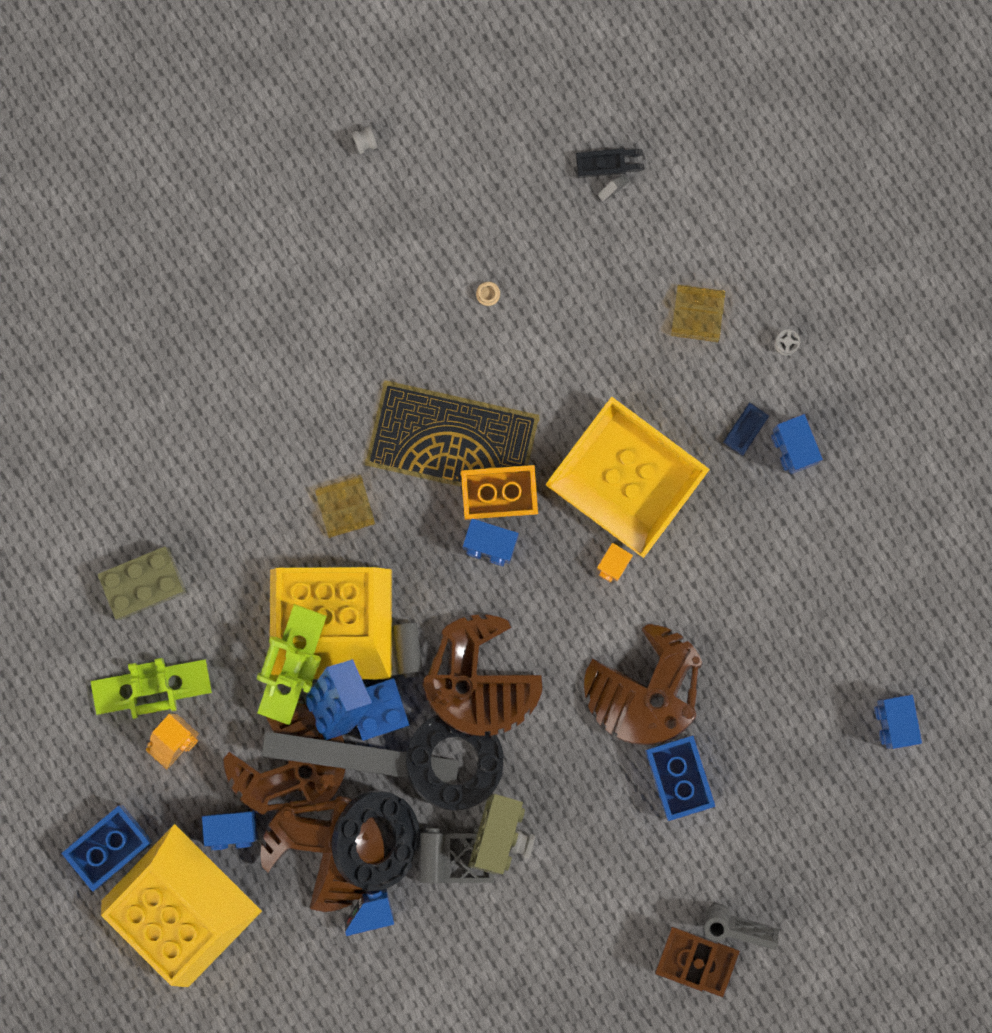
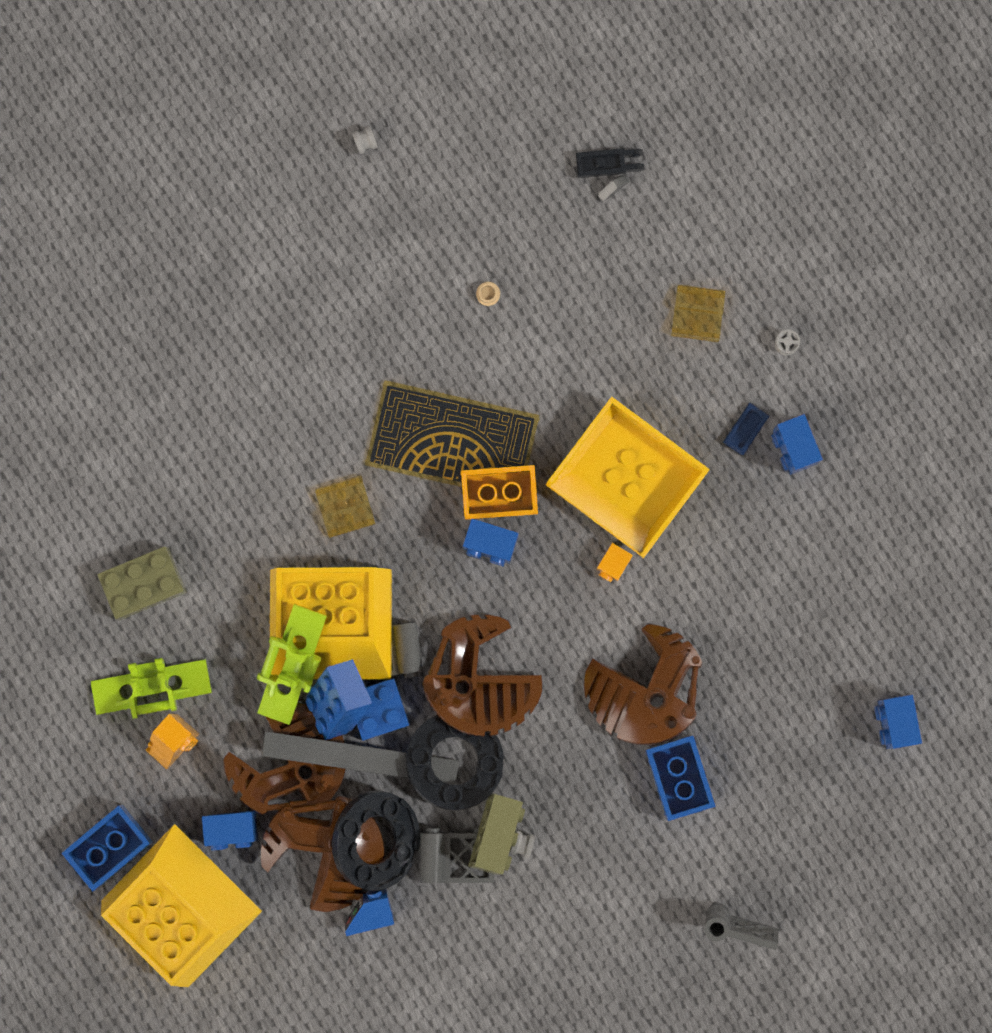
(697, 962): reddish brown bracket -> none

